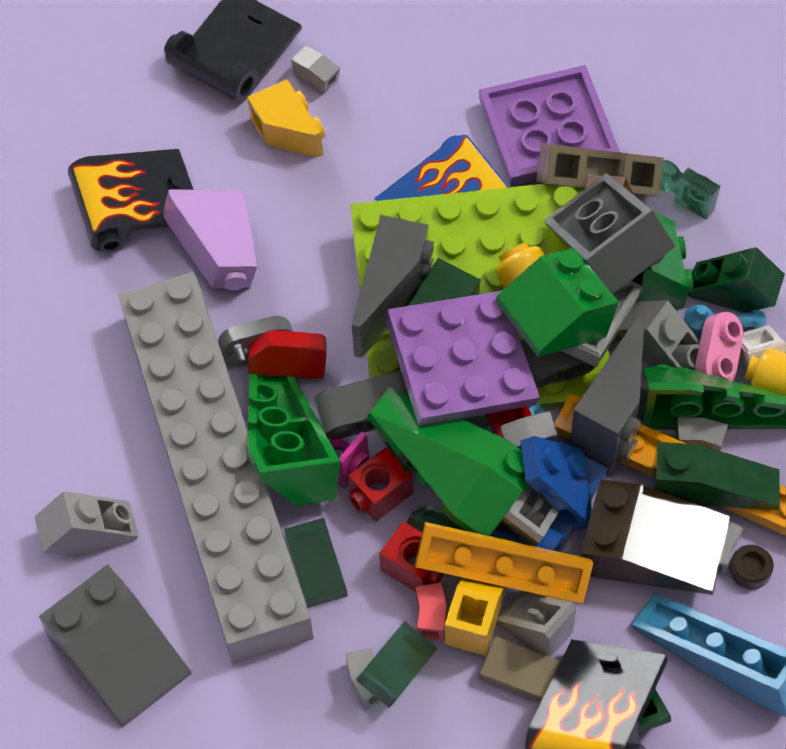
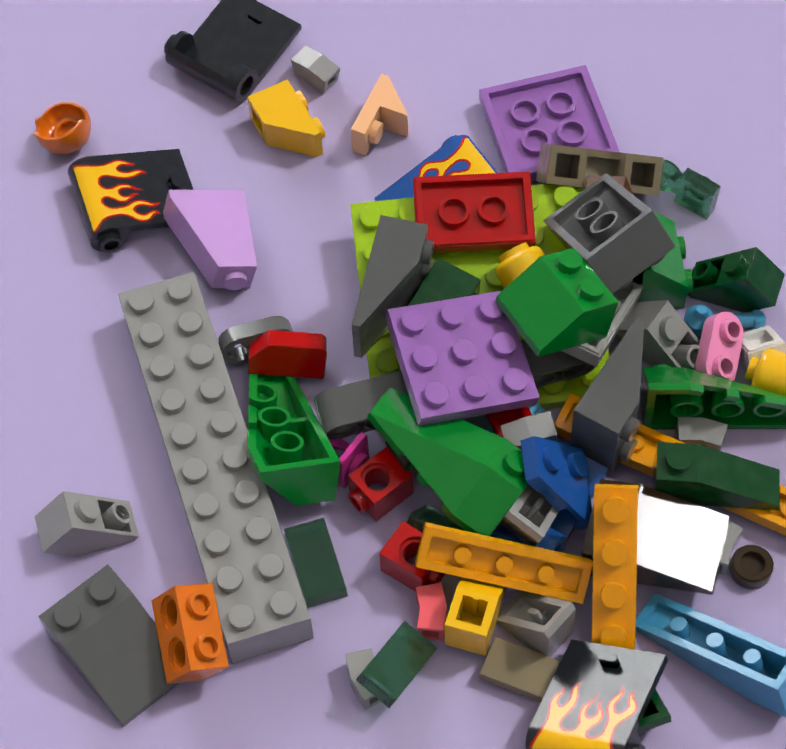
(63, 128): none -> orange hair
(189, 633): none -> orange brick
(380, 112): none -> light nougat slope
(476, 211): none -> red tile
(615, 565): none -> light orange plate

